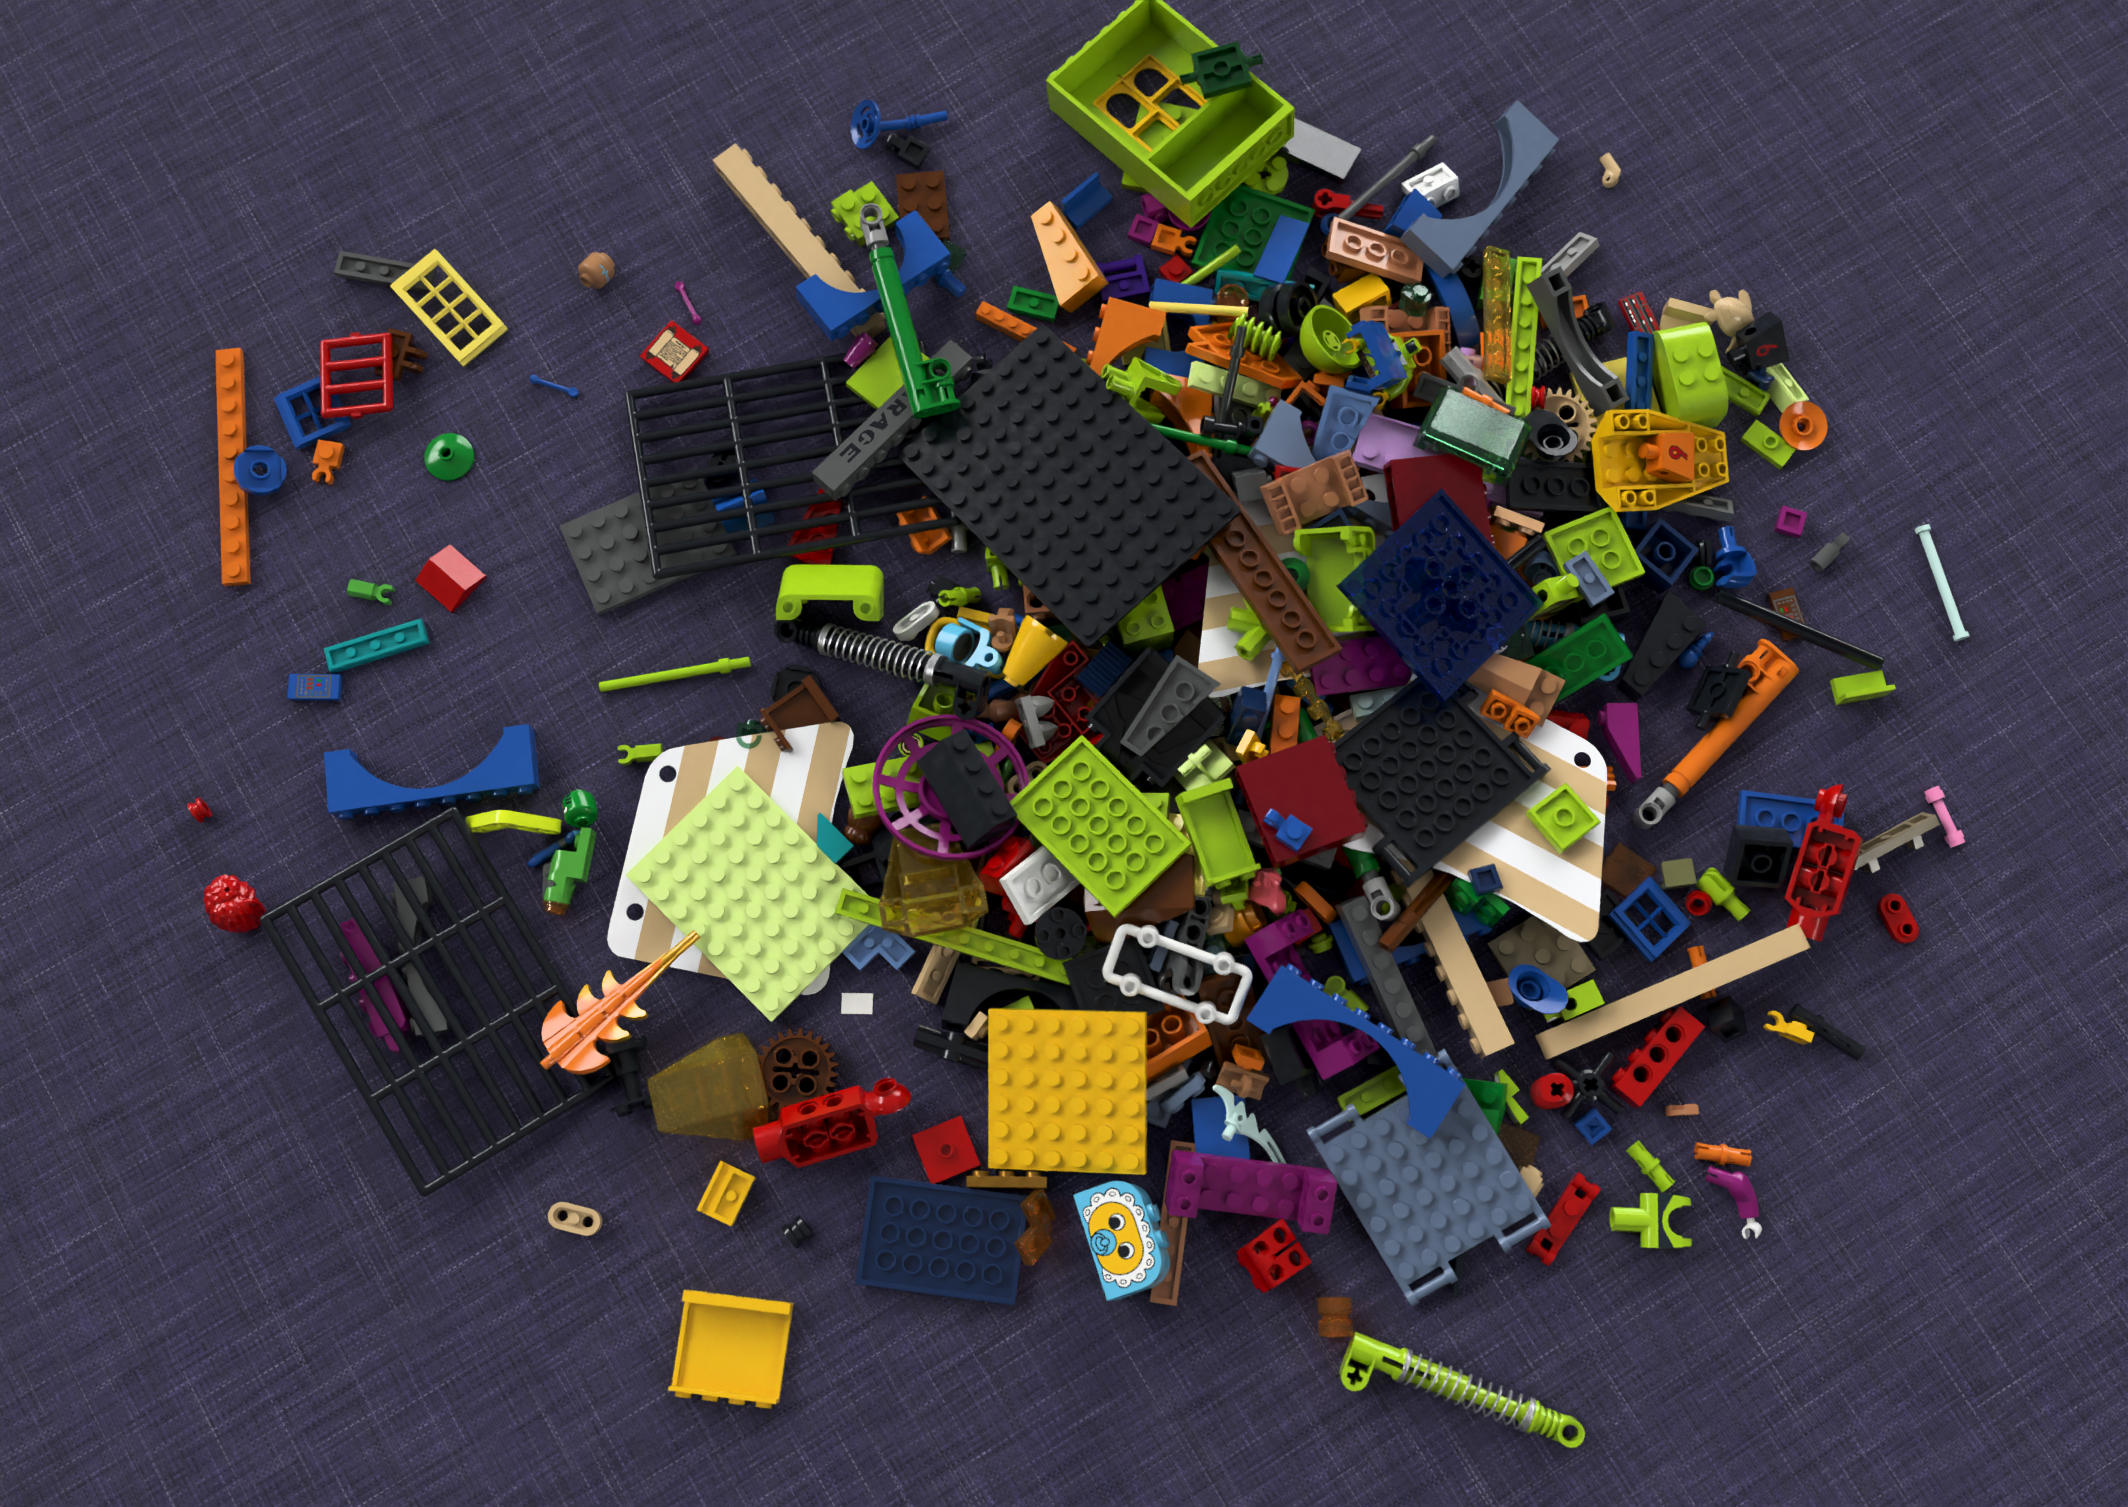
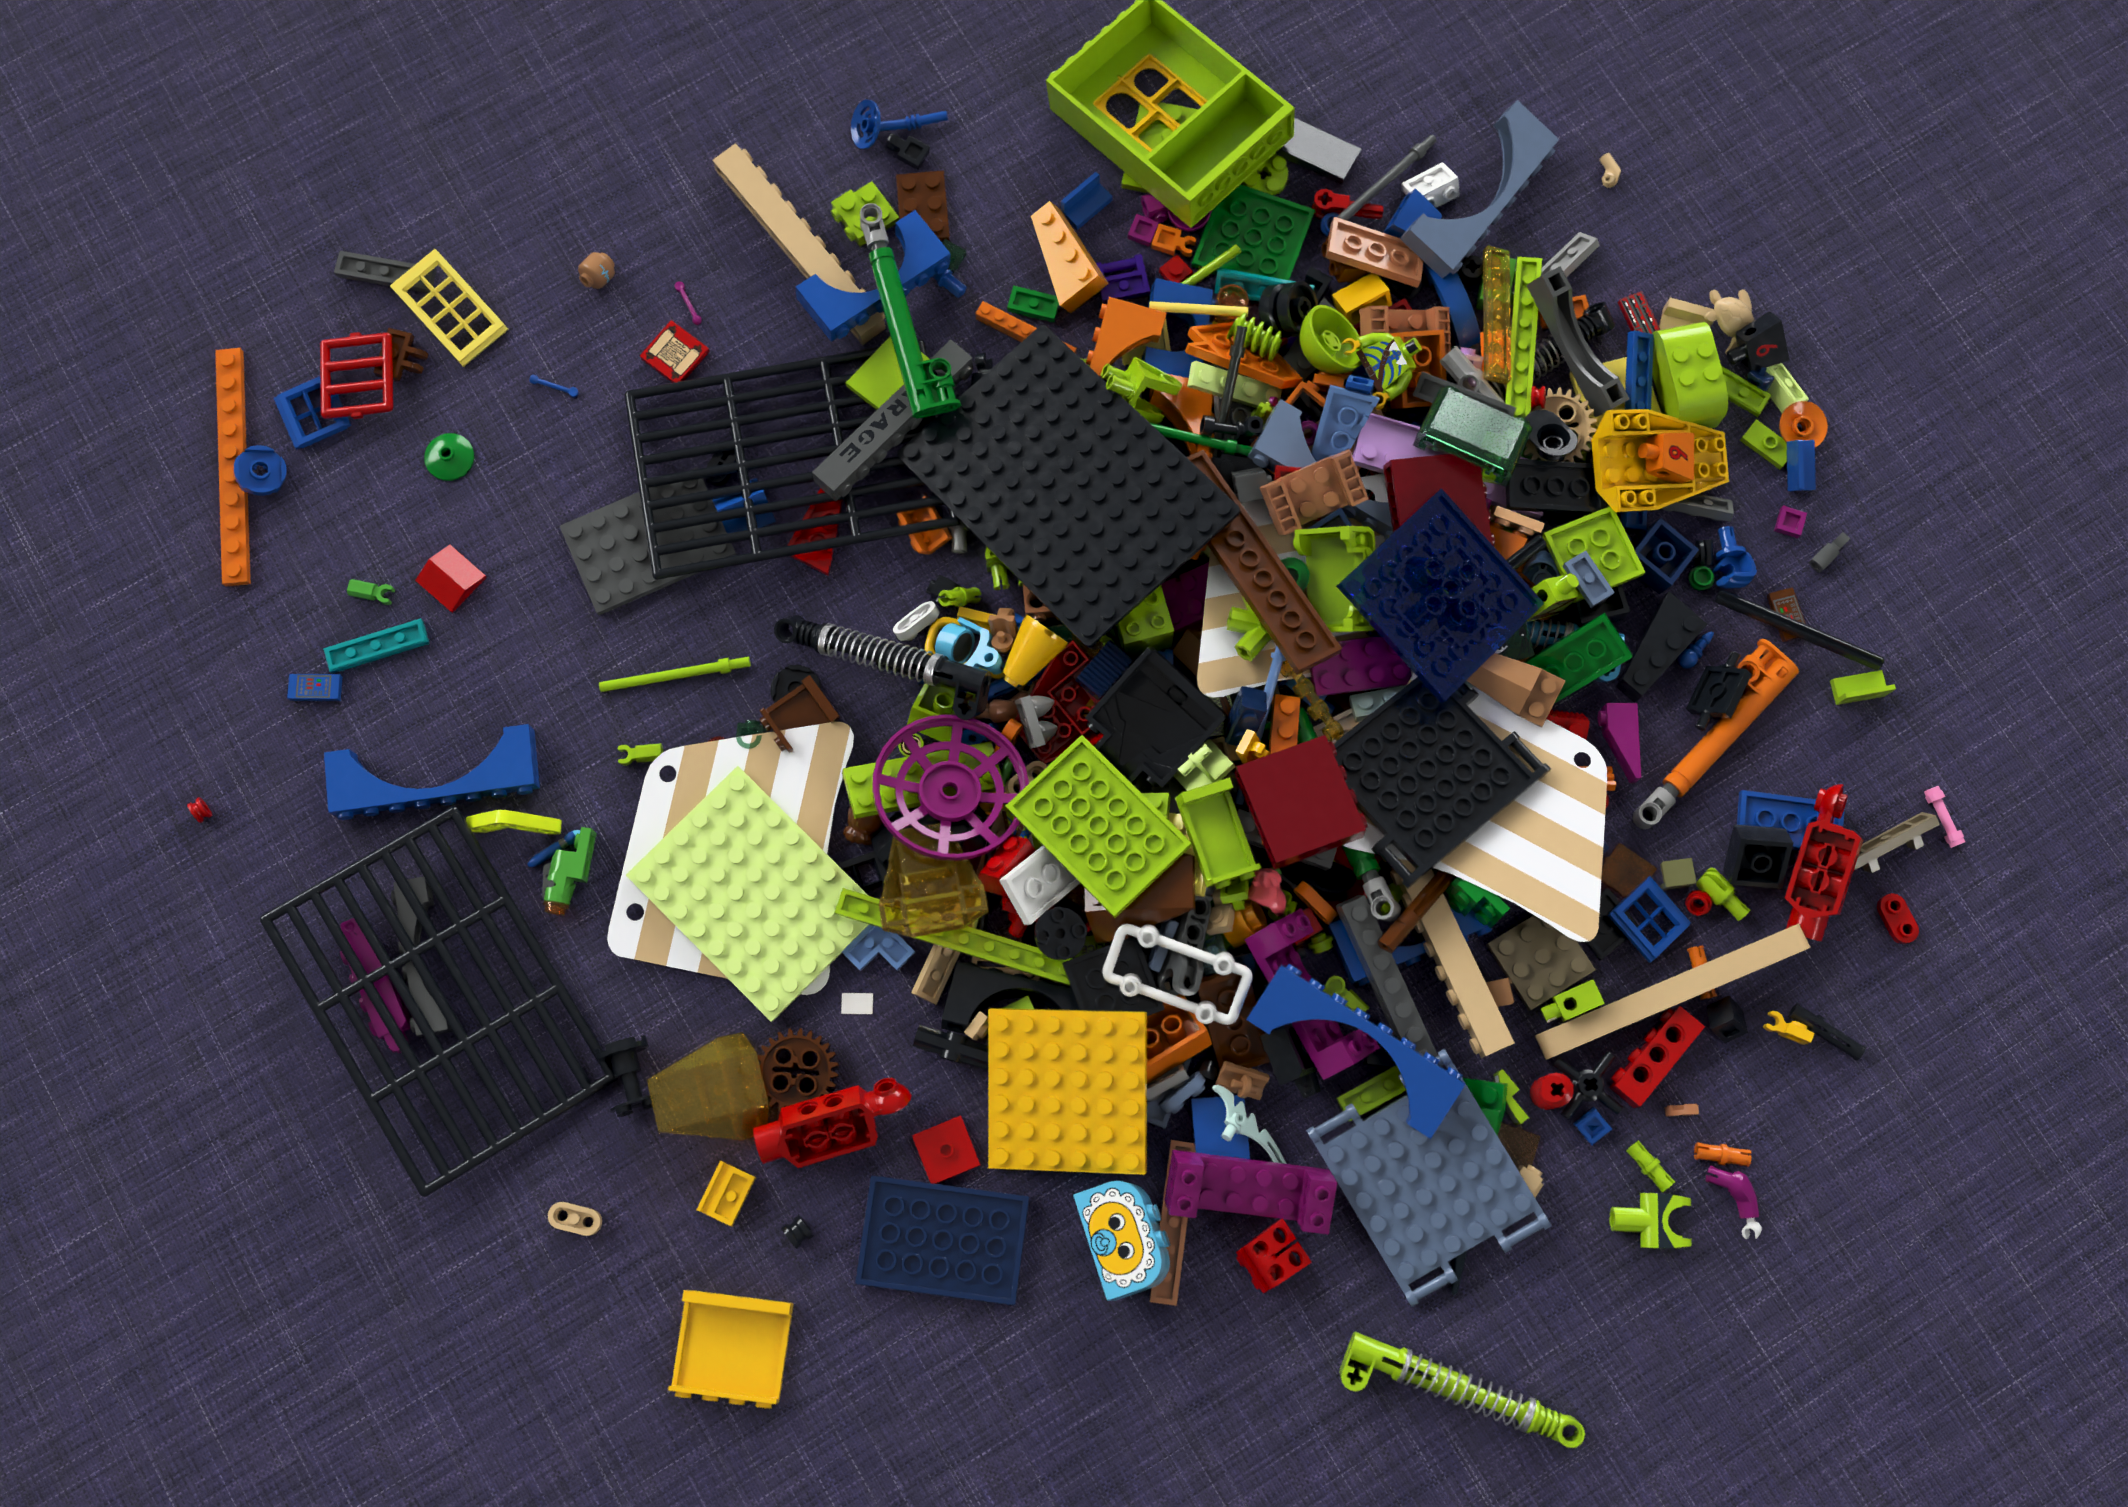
(232, 905): red hair -> none
(328, 457): orange plate -> none
(573, 1039): orange animal -> none
(579, 808): green head -> none
(831, 840): teal tile -> none
(832, 582): lime windscreen -> none
(860, 350): magenta cone -> none
(967, 789): black slope -> none
(1006, 1180): pearl gold plate -> none
(1037, 1237): clear orange plate -> none
(1170, 702): dark grey wing -> none
(1221, 70): dark green plate -> none
(1247, 1057): orange plate -> none
(1281, 250): blue piece -> none
(1290, 831): blue plate -> none
(1334, 1316): clear orange wheel -> none
(1382, 352): blue panel -> none
(1415, 299): clear green plate -> none
(1485, 399): orange bar -> none
(1485, 880): dark blue tile -> none
(1509, 713): orange slope -> none
(1536, 990): blue piece -> none
(1562, 818): lime plate -> none
(1563, 1218): red plate -> none
(1801, 465): none -> blue panel
(1950, 606): light aqua bar -> none

